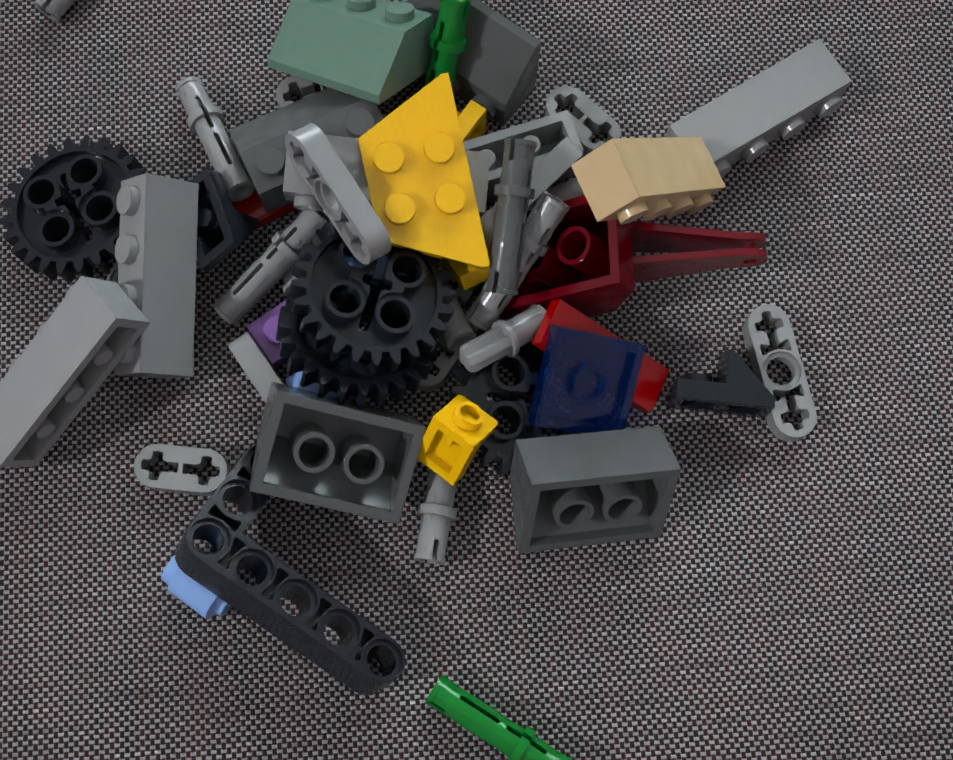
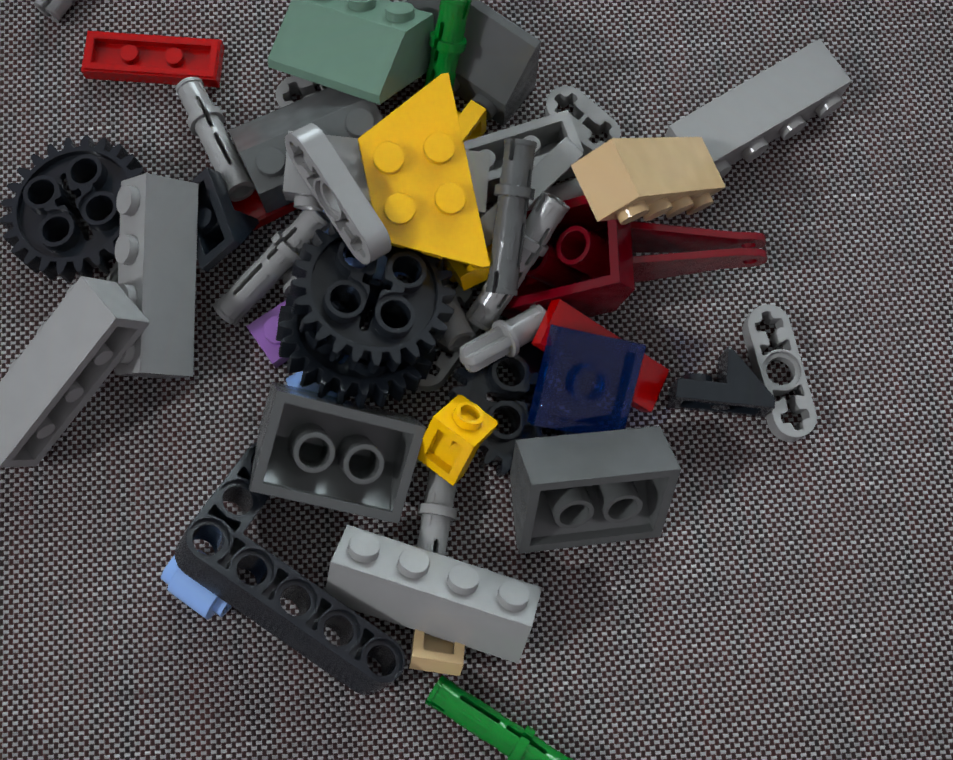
(151, 58): none -> red tile
(184, 458): light grey beam -> none
(254, 363): light grey beam -> none
(433, 593): none -> light grey brick
(436, 654): none -> tan plate

